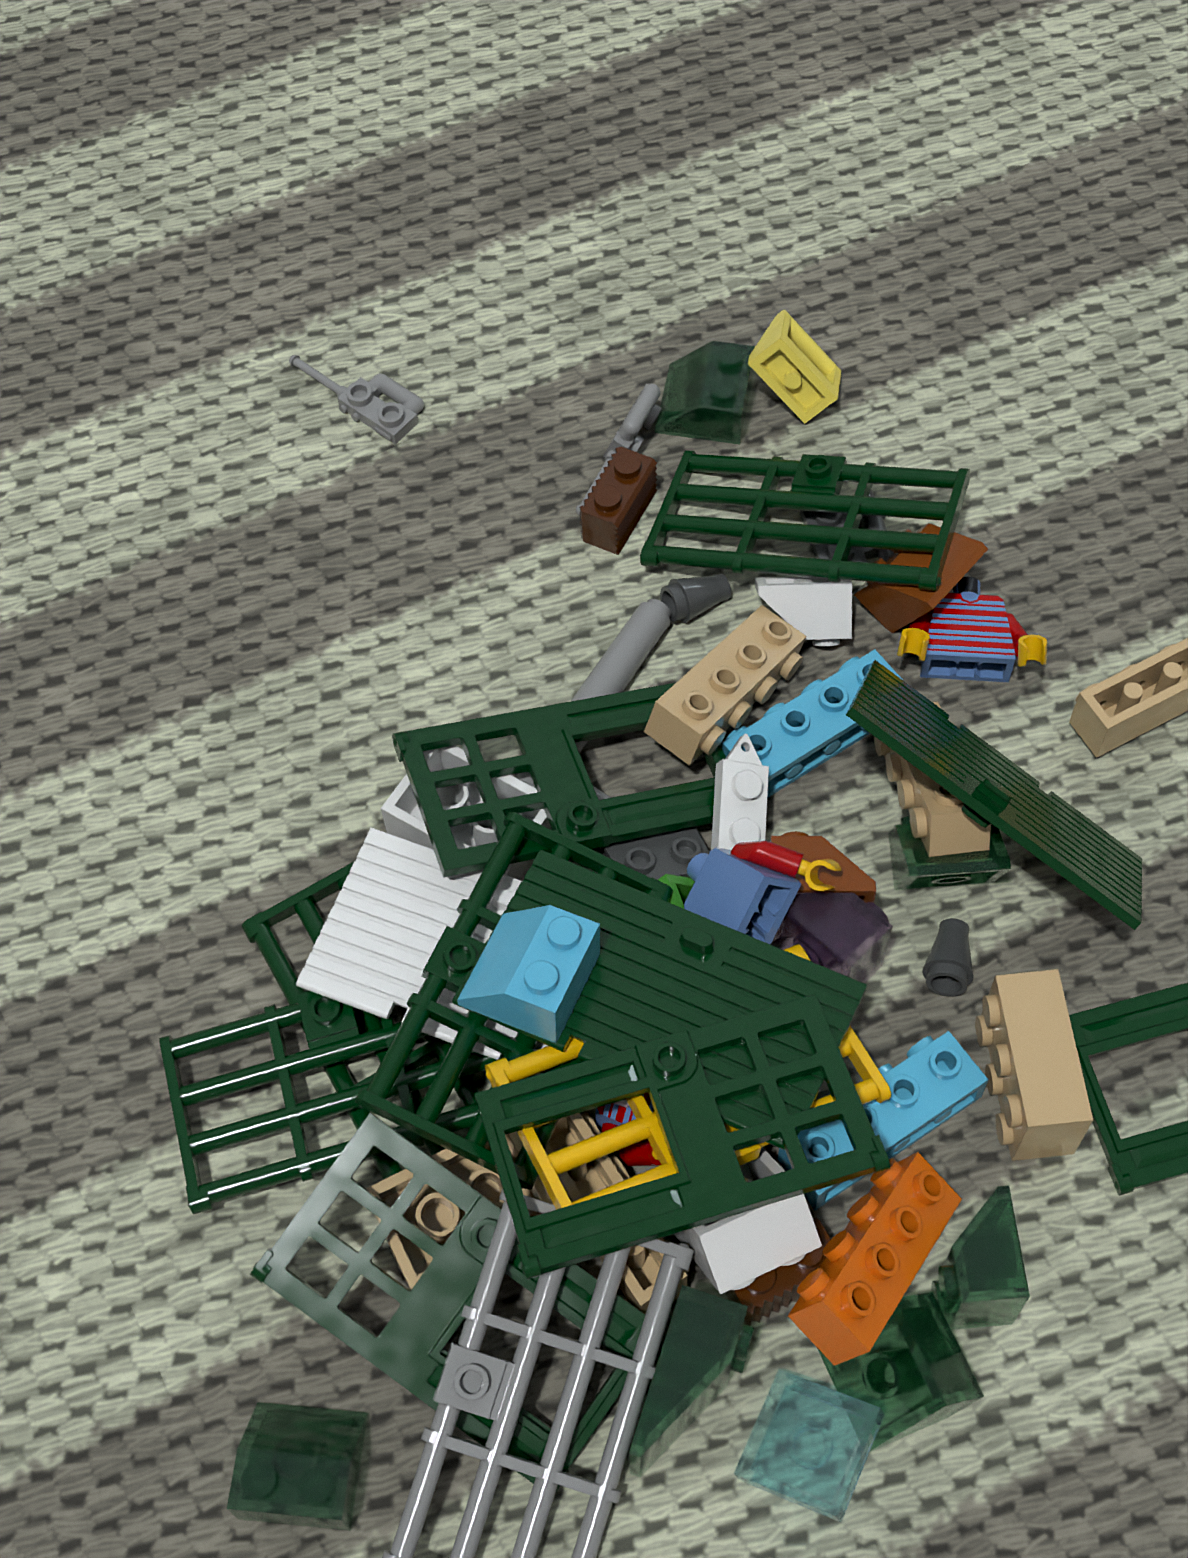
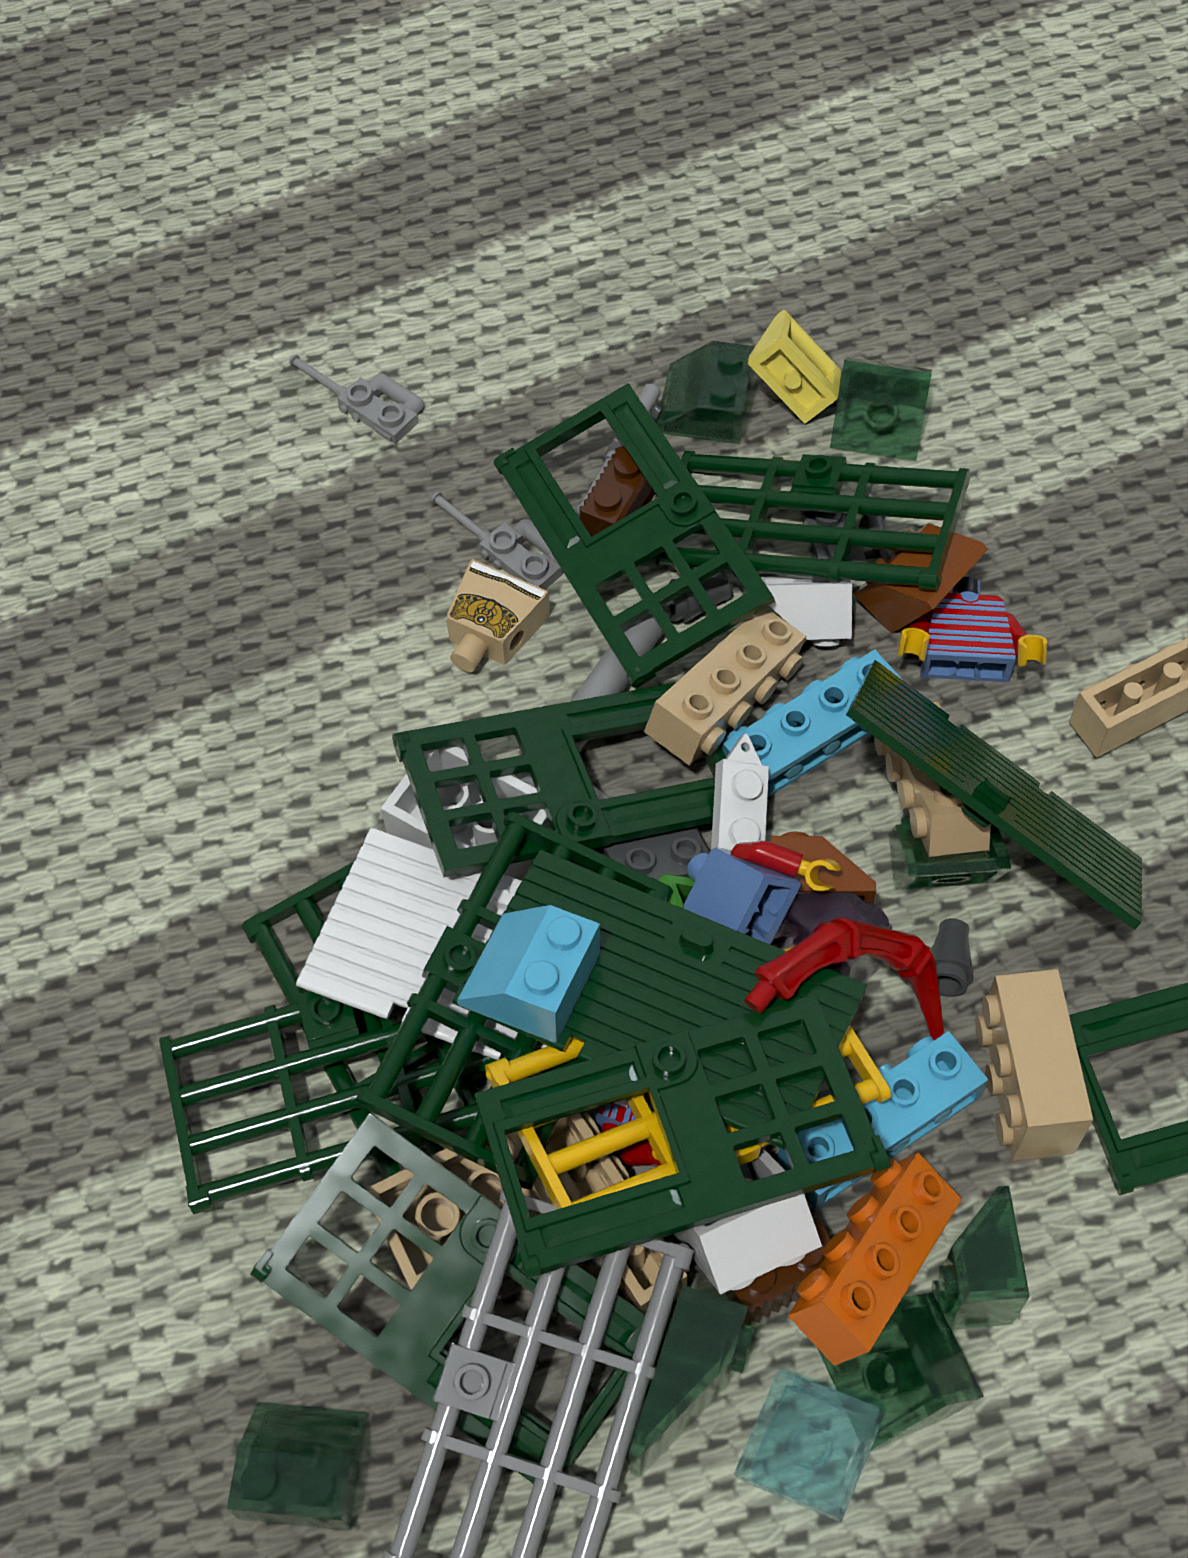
(493, 615): none -> tan torso
(506, 549): none -> light grey piece
(636, 538): none -> dark green door
(850, 939): none -> red animal
(880, 408): none -> clear green slope

